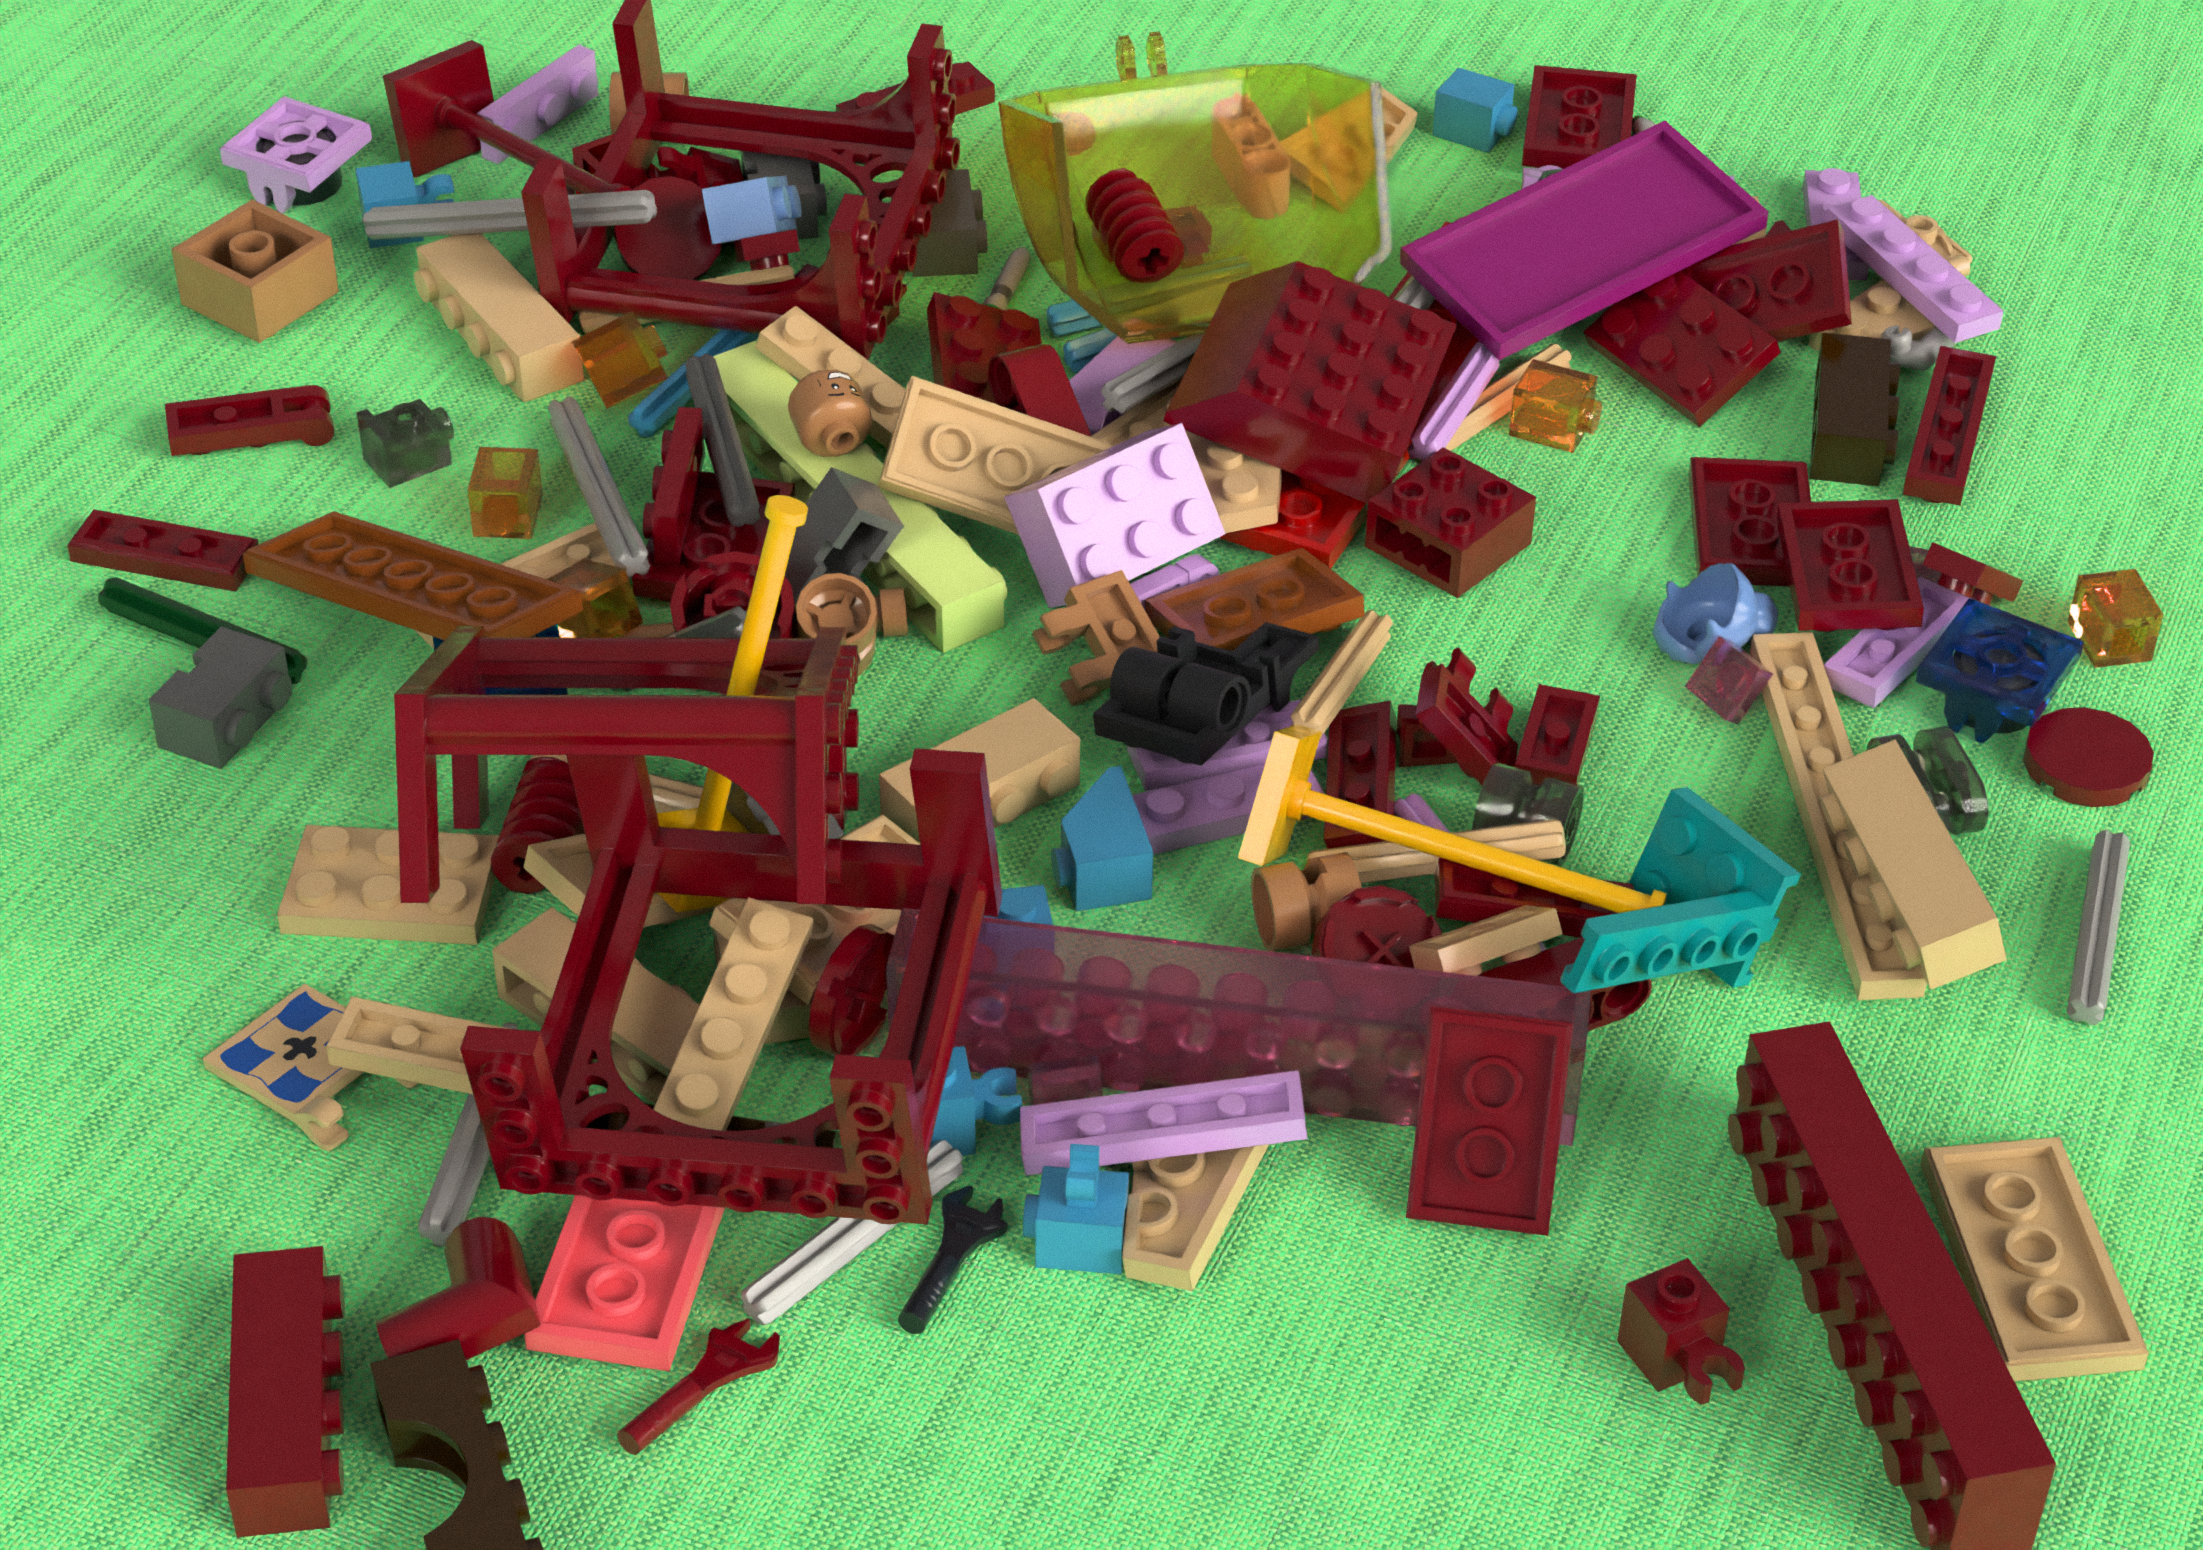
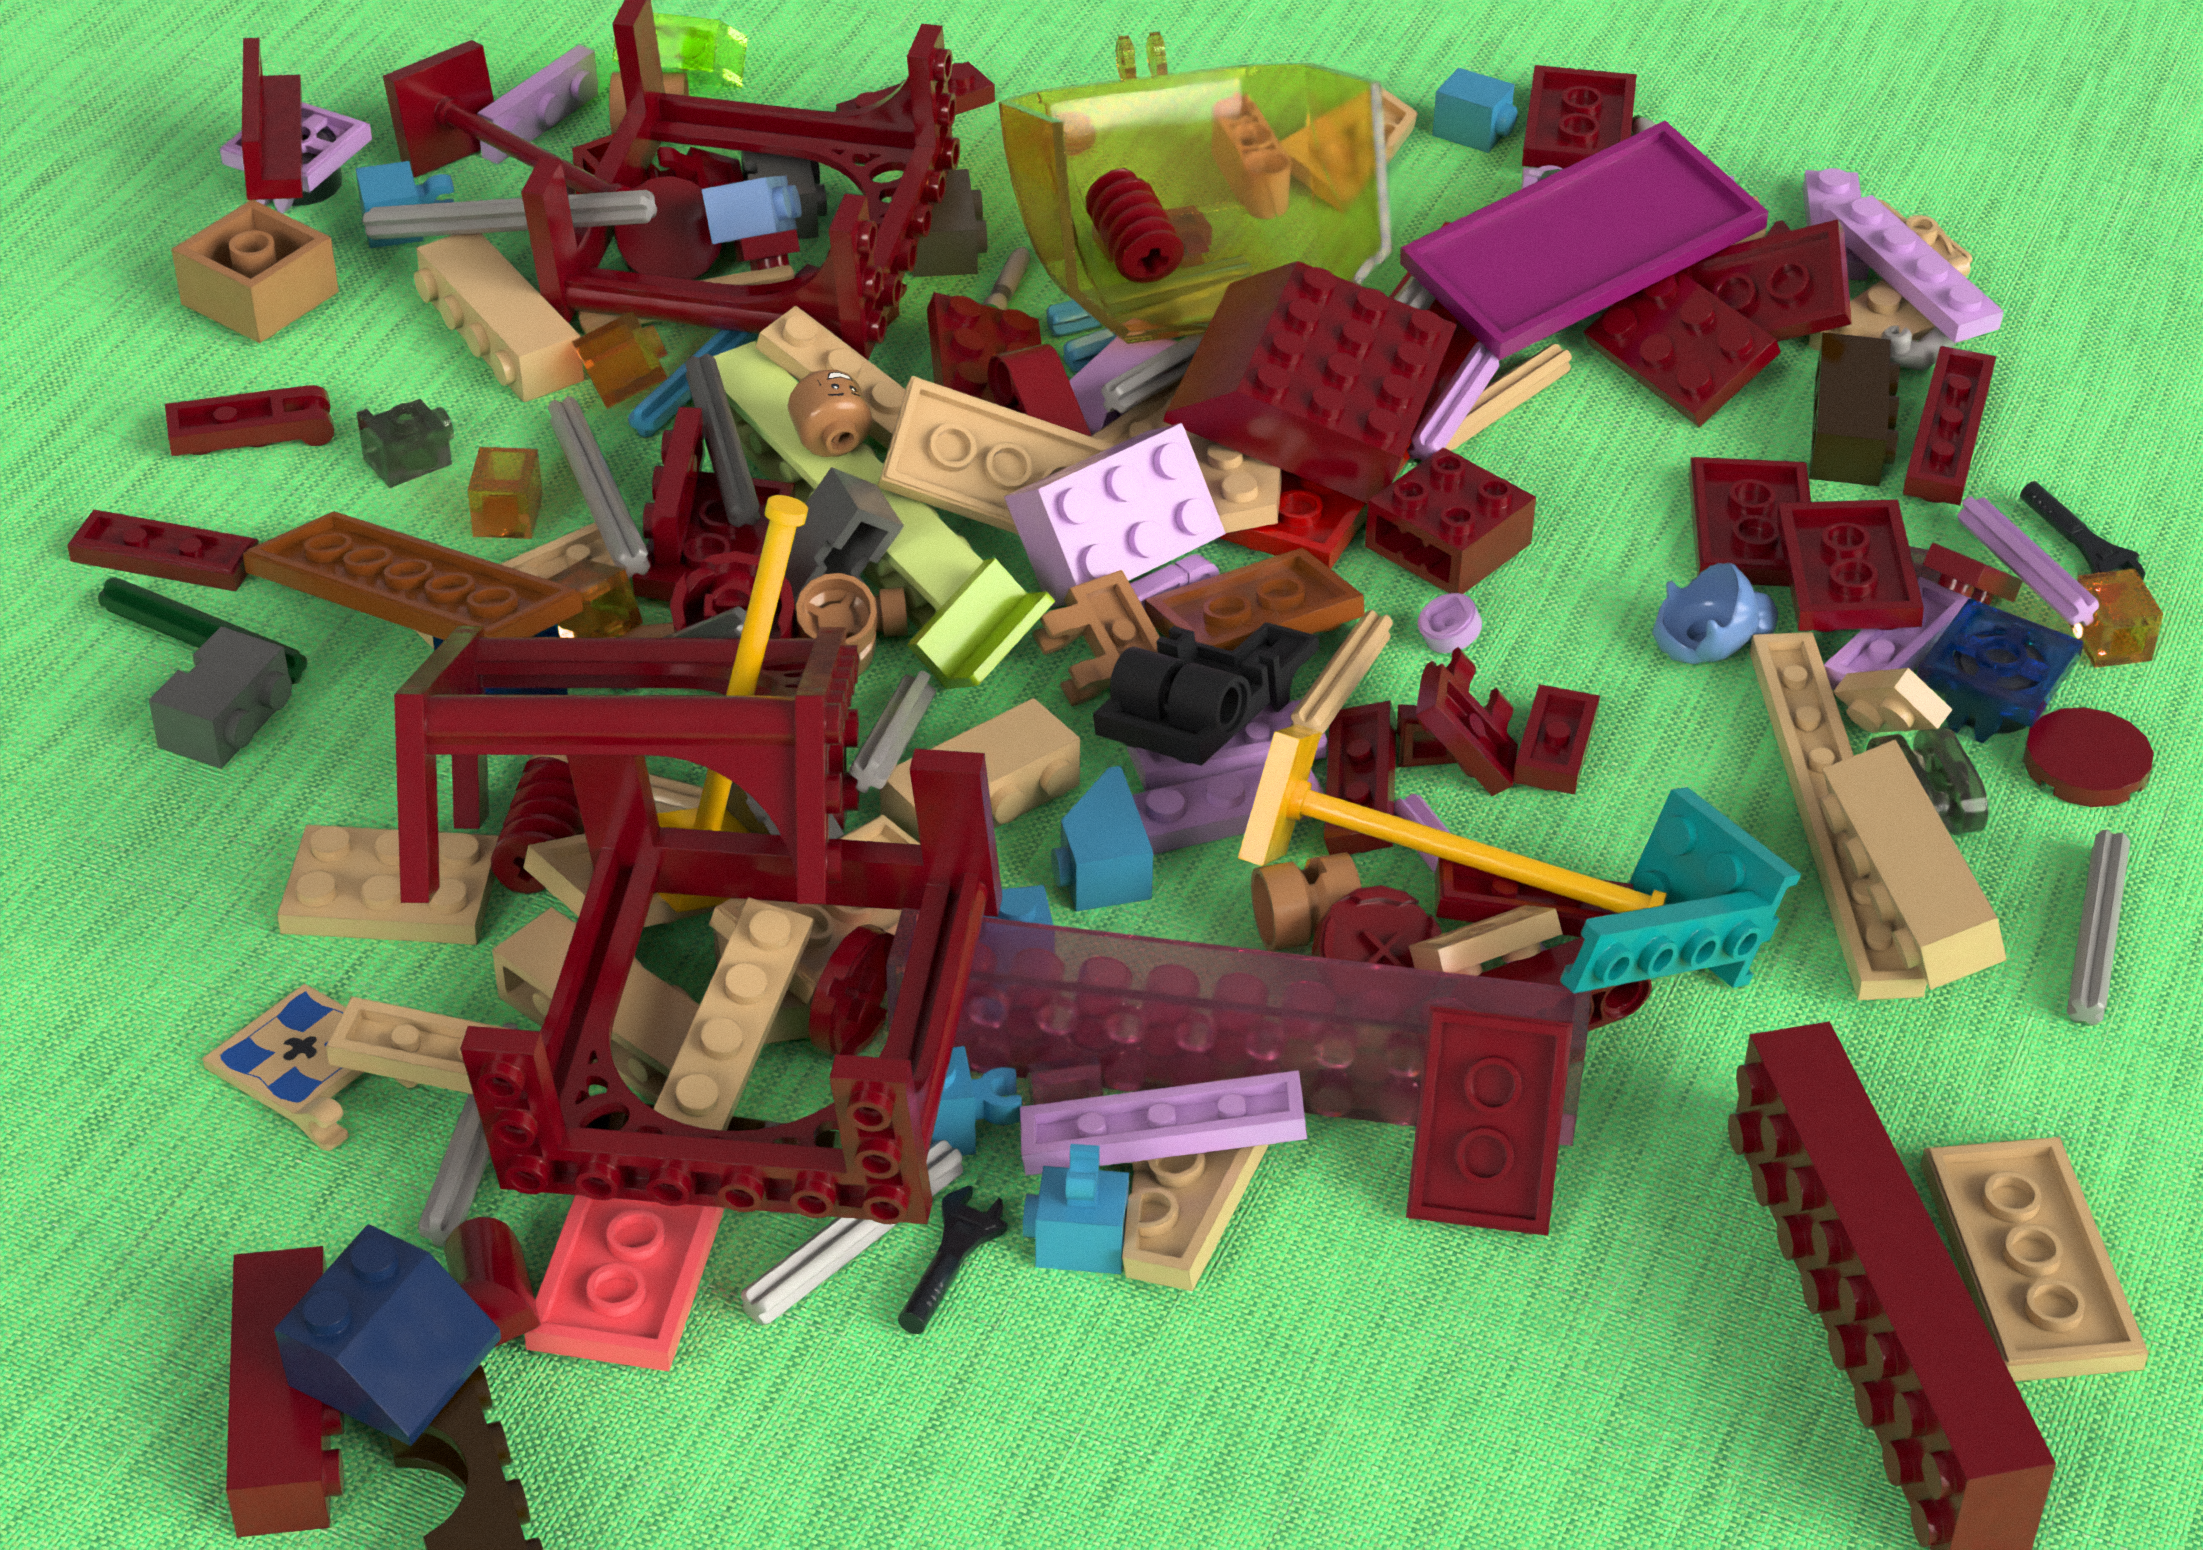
(270, 130): none -> dark red fence
(385, 1336): none -> dark blue slope
(701, 48): none -> clear neon green brick
(724, 1361): dark red piece -> none
(892, 732): none -> light grey axle
(978, 626): none -> lime panel
(1392, 861): tan axle -> none
(1449, 622): none -> lavender tile
(1514, 798): clear smoke wheel -> none
(1554, 406): clear orange brick -> none
(1677, 1331): dark red brick -> none
(1728, 680): clear pink plate -> none
(1891, 701): none -> tan plate
(2028, 561): none -> lavender axle
(2098, 552): none -> black piece

